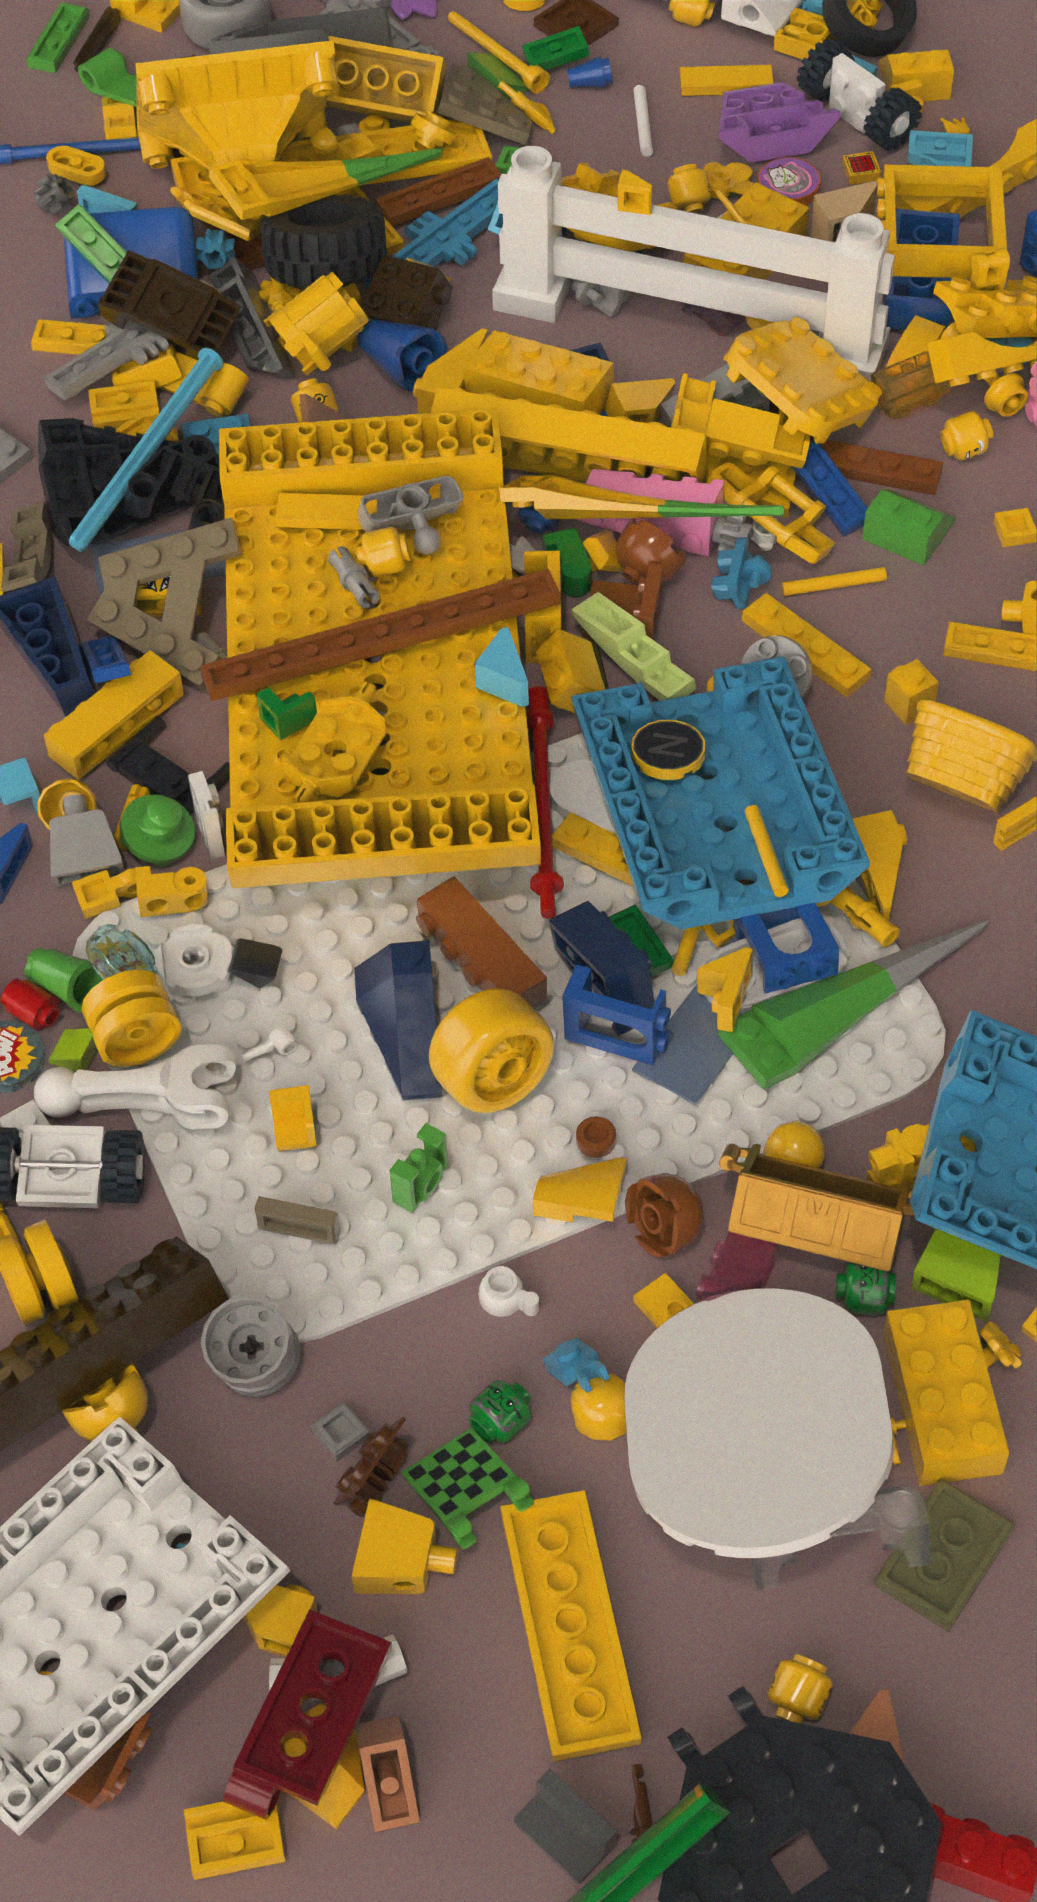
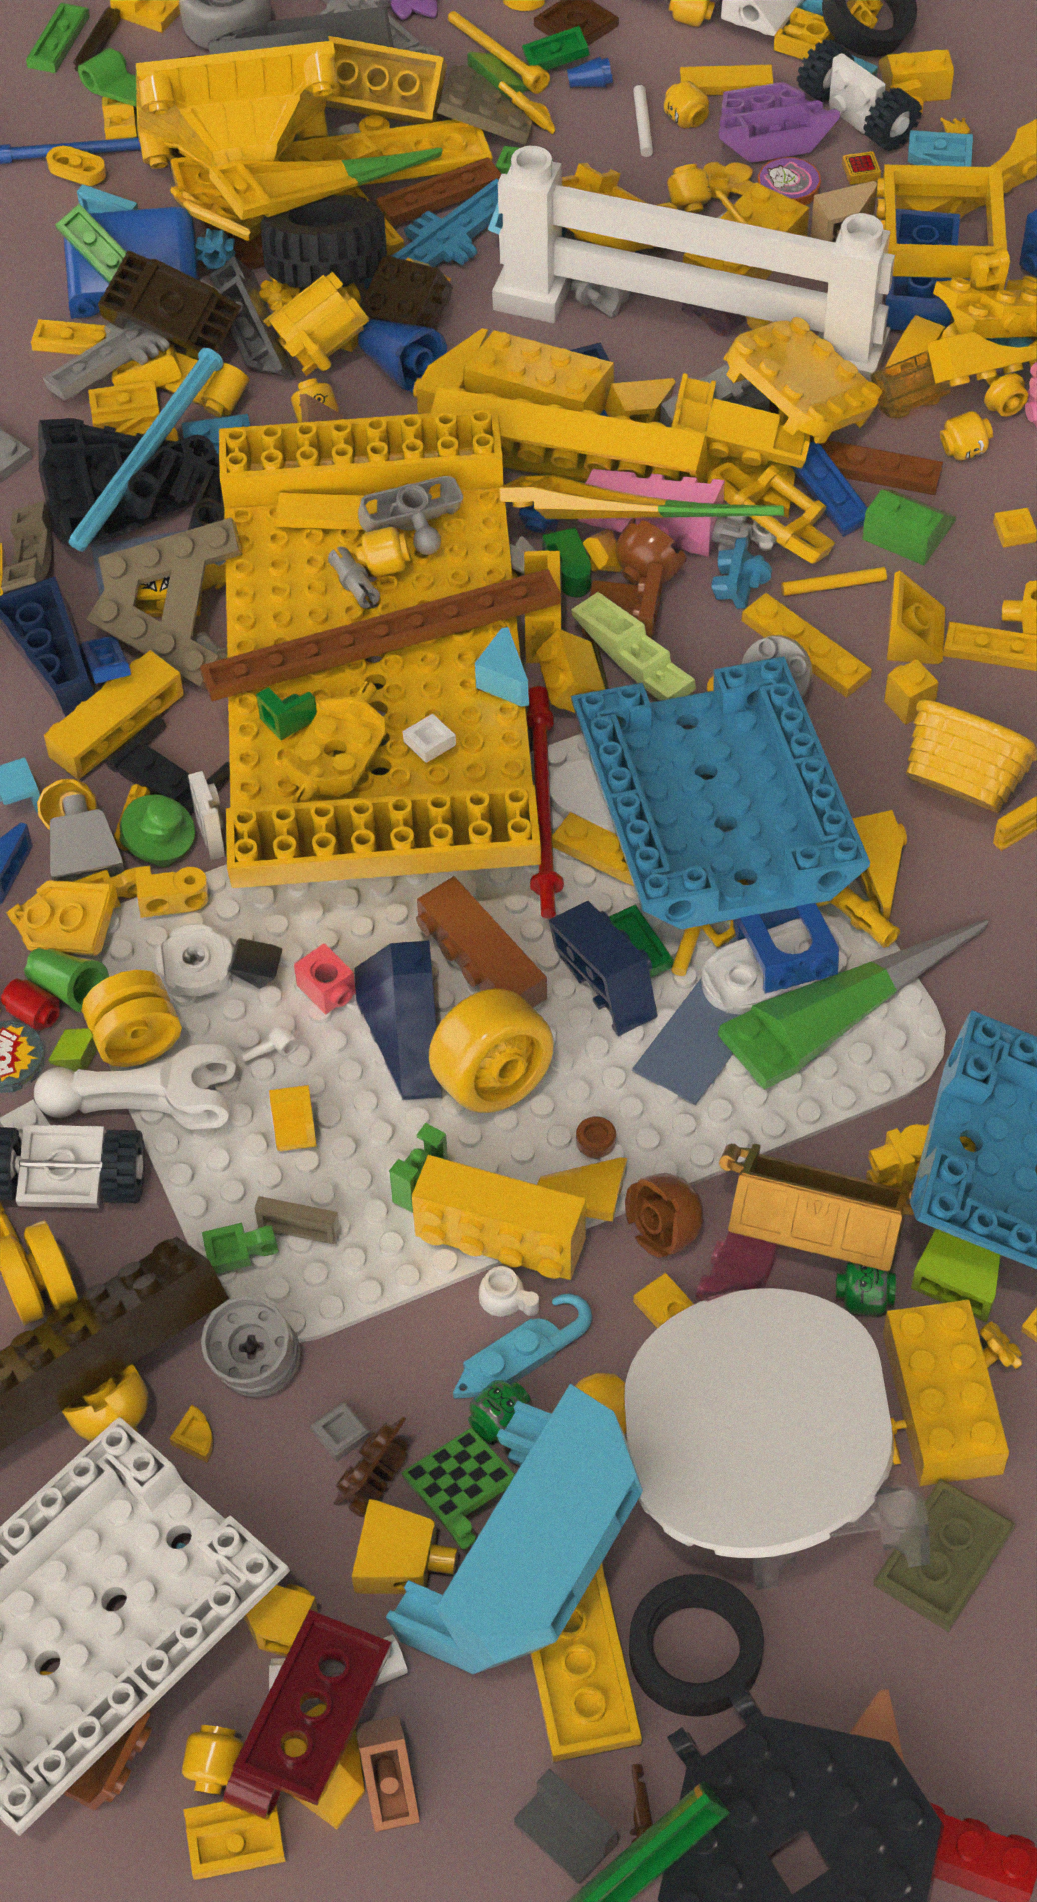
(54, 194): dark grey gear -> none
(66, 917): none -> yellow tile
(118, 951): clear light blue tile -> none
(194, 1435): none -> yellow tile
(210, 1758): none -> yellow head
(214, 575): none -> yellow piece
(231, 1247): none -> bright green plate
(320, 966): none -> coral brick
(324, 141): yellow hinge -> none
(429, 738): none -> white plate
(432, 130): yellow plate -> none
(499, 1217): none -> yellow brick
(522, 1349): none -> medium azure plate
(537, 1544): none -> medium azure wedge
(574, 1362): dark azure plate -> none
(582, 1003): blue panel -> none
(634, 194): yellow slope -> none
(668, 749): tile -> none
(686, 105): none -> yellow head
(695, 1592): none -> black tyre
(727, 984): yellow slope -> none
(766, 851): yellow bar -> none
(796, 1143): yellow hair -> none
(799, 1689): yellow head -> none
(914, 623): none -> yellow slope

